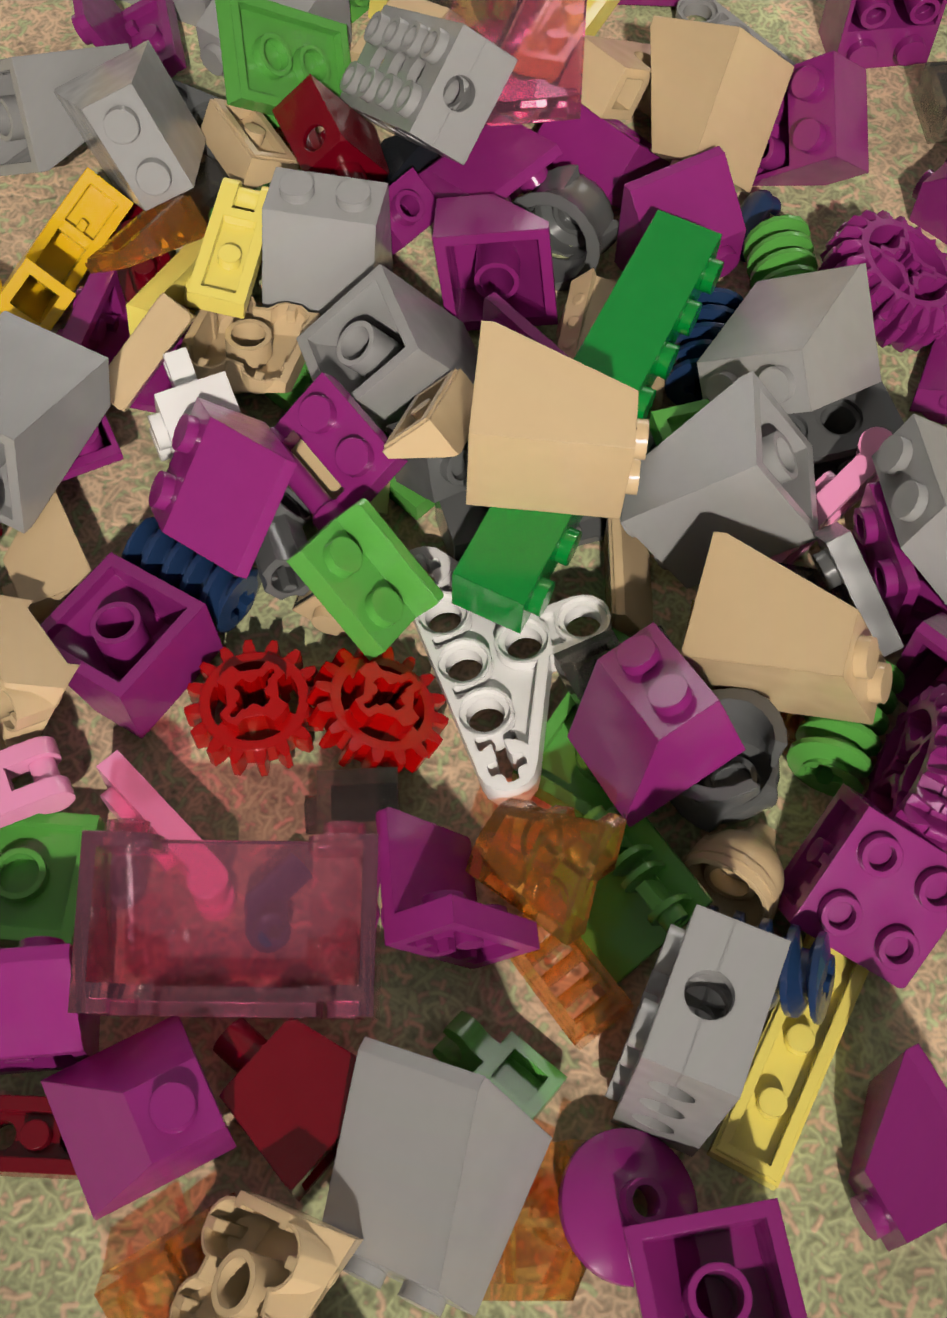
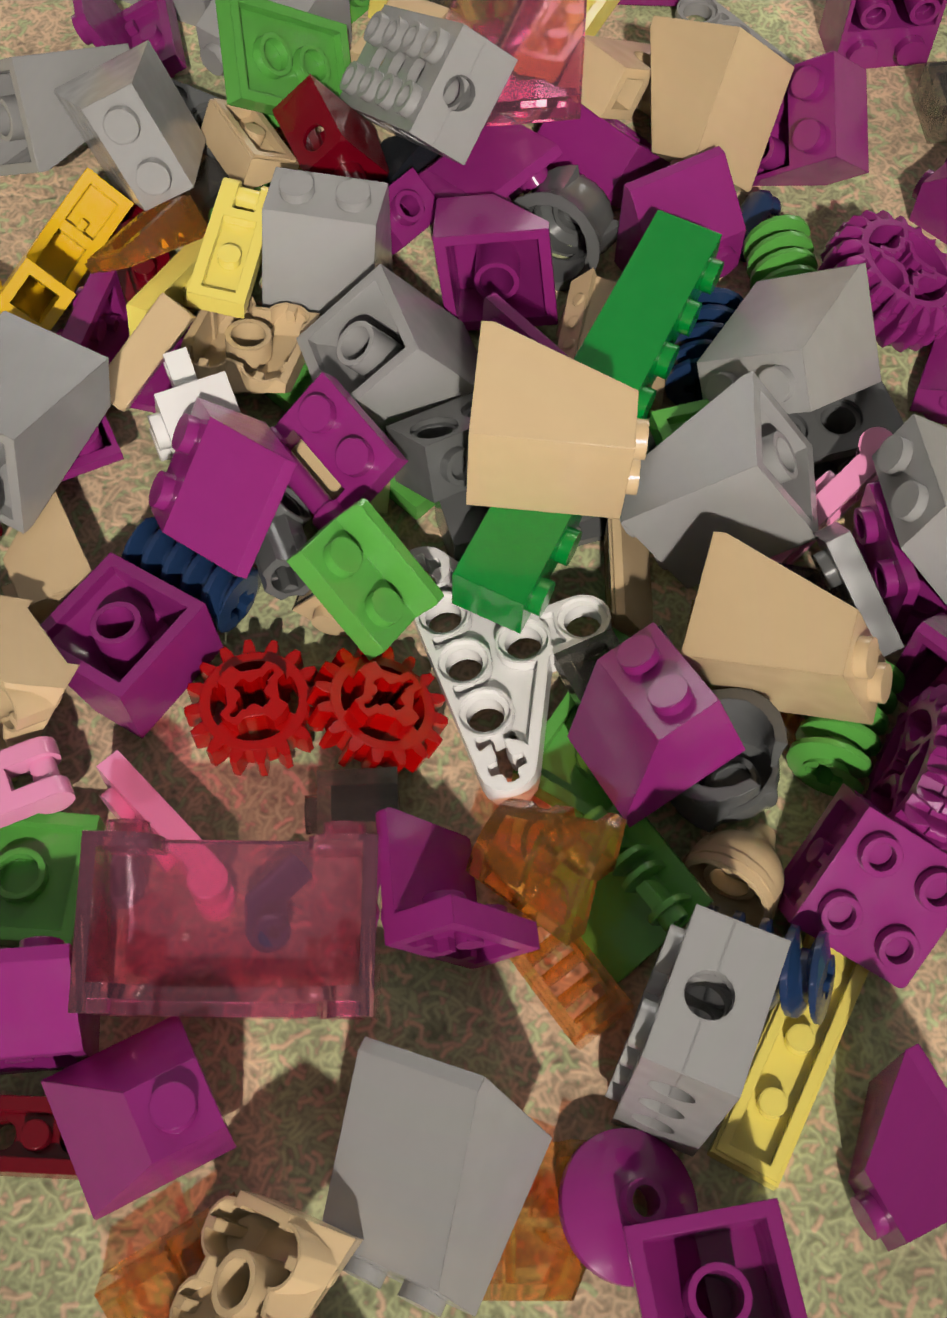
(288, 1096): dark red torso -> none
(434, 421): tan slope -> none
(509, 1065): bright green plate -> none

